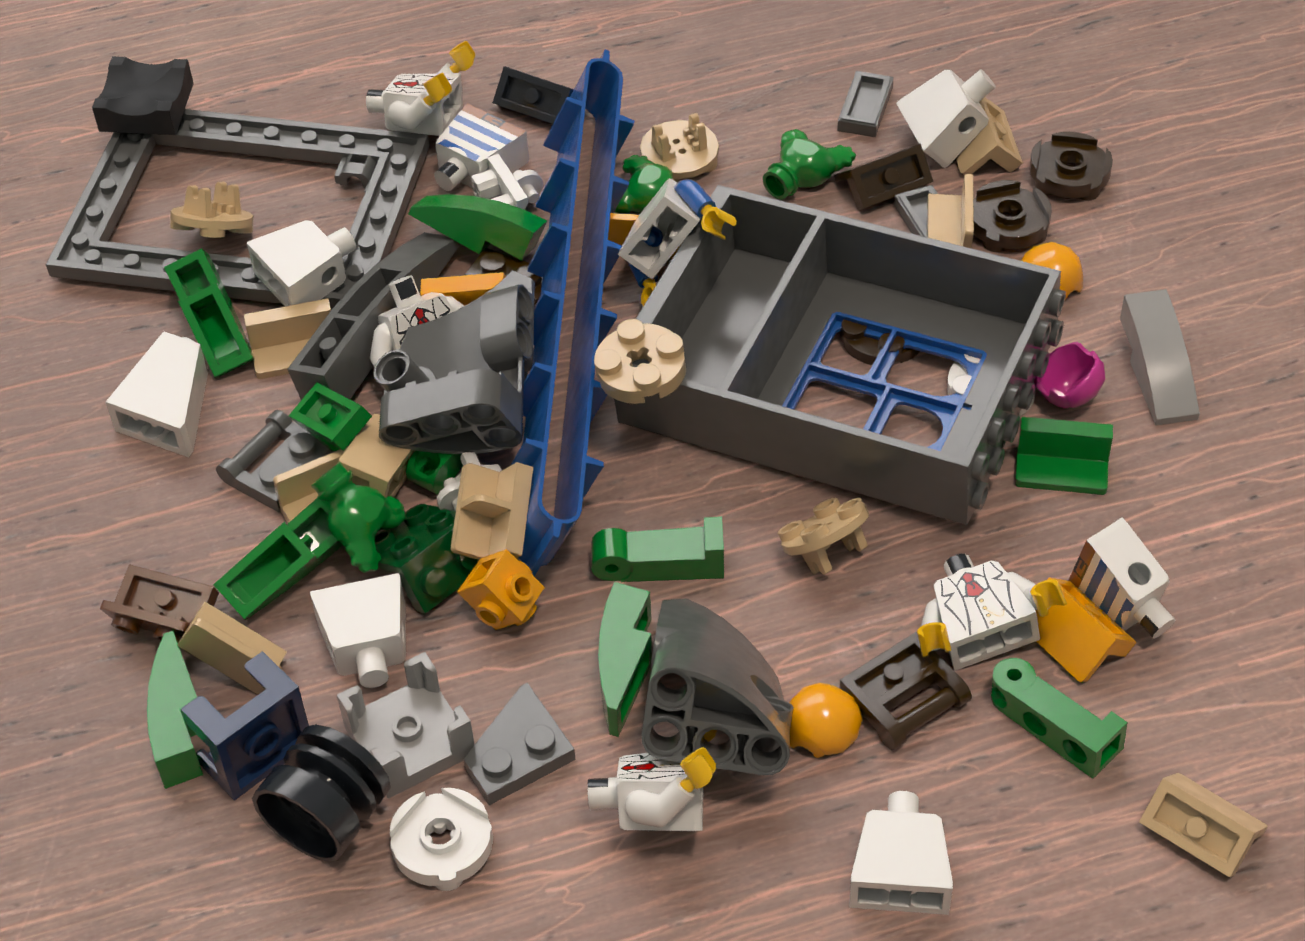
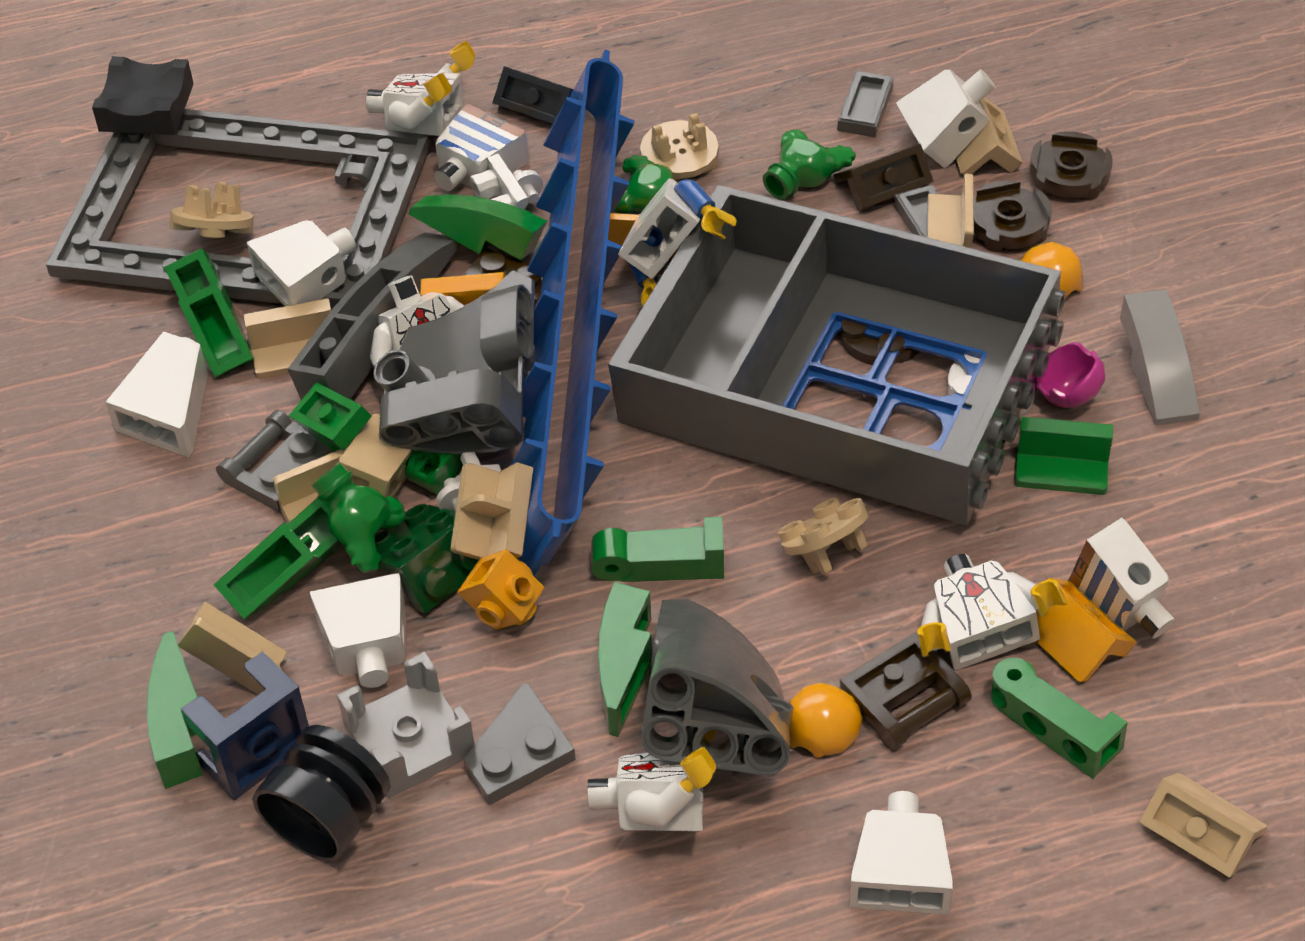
(157, 602): reddish brown bracket -> none
(445, 863): white plate -> none
(635, 342): tan plate -> none

